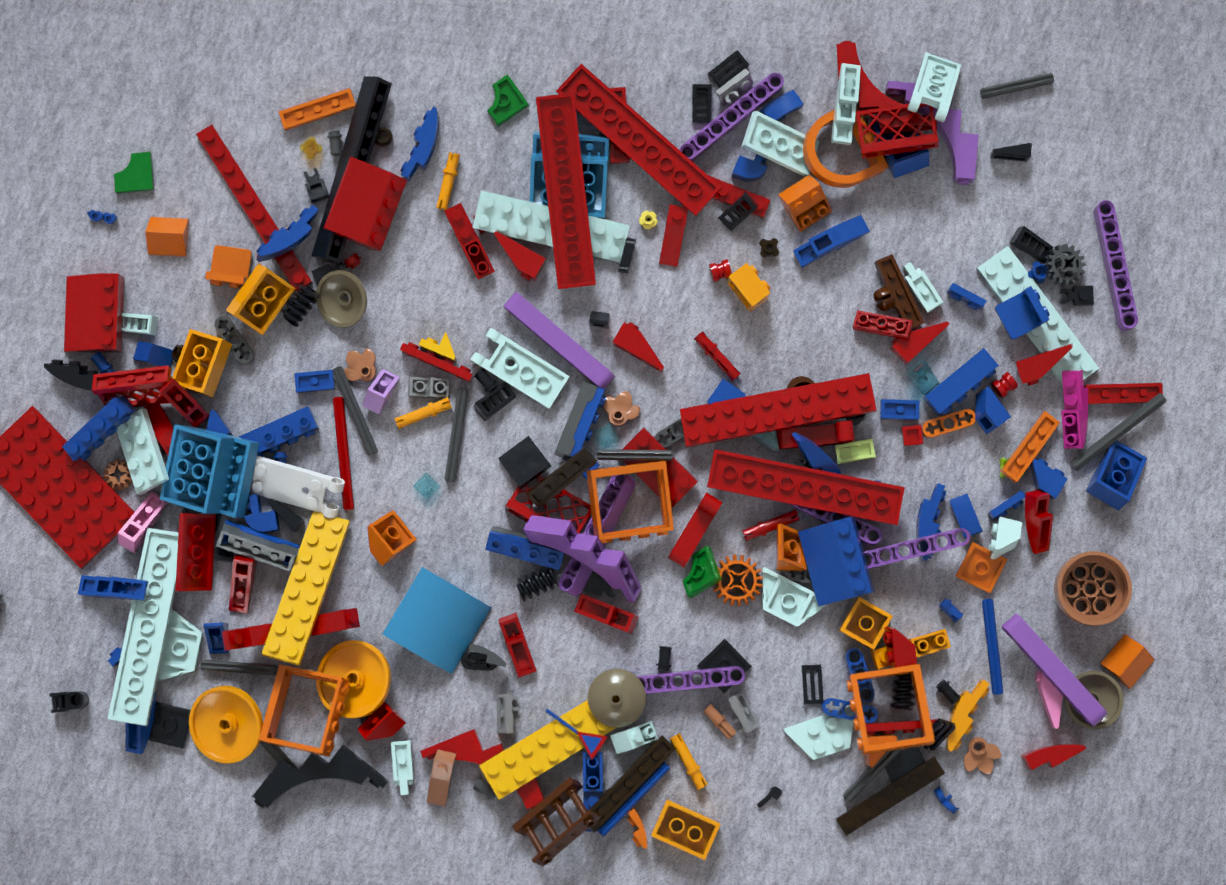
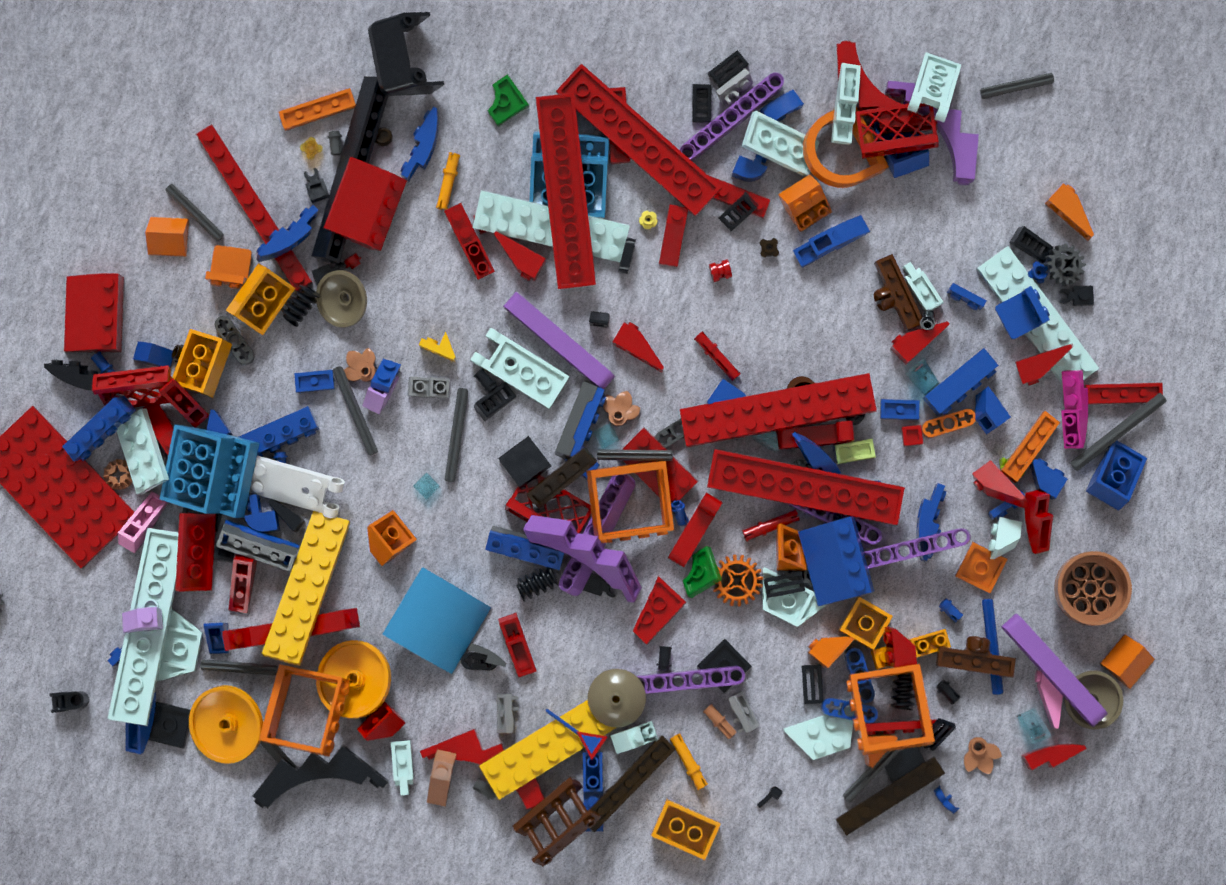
(97, 216): blue piece -> none
(113, 587): blue slope -> none
(137, 175): green tile -> none
(142, 619): none -> lavender slope
(149, 324): light aqua slope -> none
(194, 212): none -> dark grey axle
(343, 452): red axle -> none
(385, 375): none -> blue plate
(392, 59): none -> black windscreen
(430, 358): red plate -> none
(431, 409): light orange pin -> none
(606, 613): red slope -> none
(634, 799): blue axle -> none
(639, 834): orange slope -> none
(658, 611): none -> red wing
(679, 512): none -> blue pin
(749, 287): light orange brick -> none
(768, 588): none -> black tile
(828, 649): none -> orange slope
(893, 326): red tile -> none
(927, 321): none -> black pin
(960, 711): light orange slope -> none
(966, 515): blue slope -> none
(976, 658): none -> reddish brown plate
(997, 485): none -> slope
(1005, 384): red wheel -> none
(1017, 152): black slope -> none
(1033, 727): none -> clear light blue slope
(1069, 208): none -> orange slope
(1119, 257): medium lavender beam -> none

